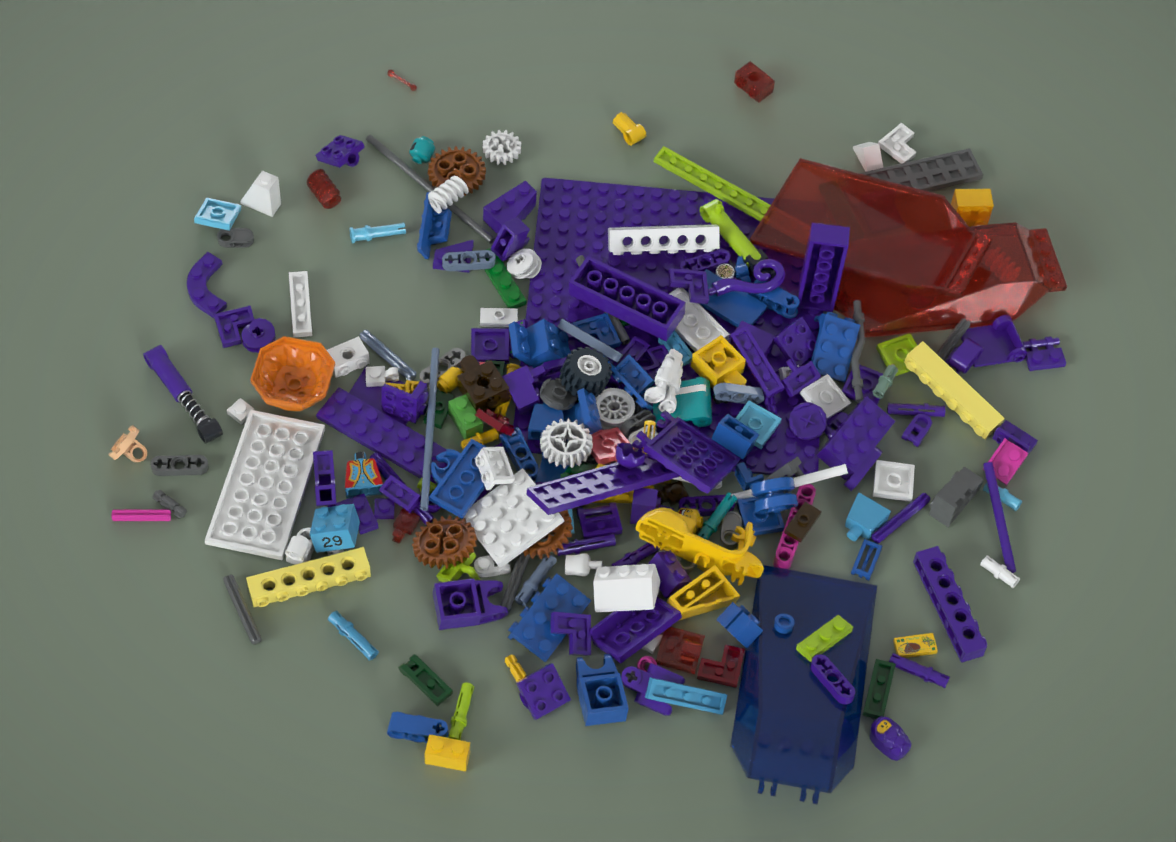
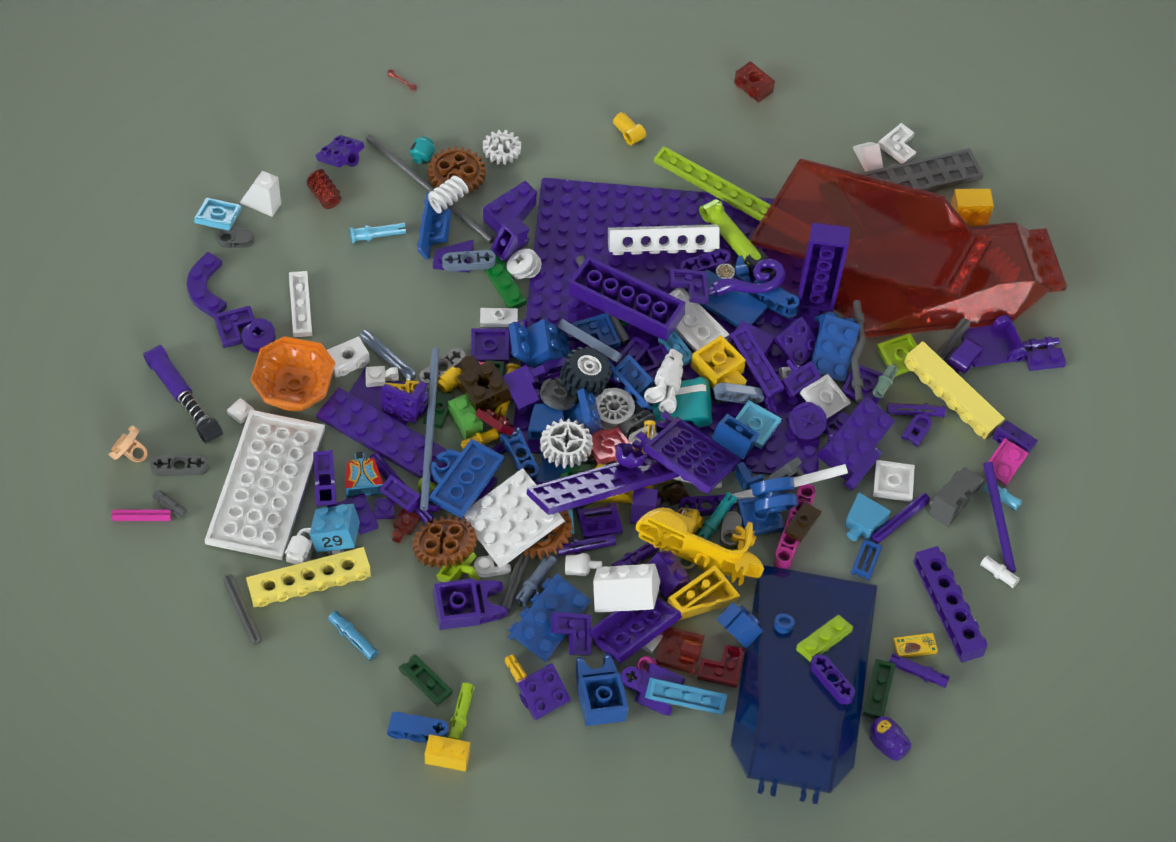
(494, 467): white bracket -> none

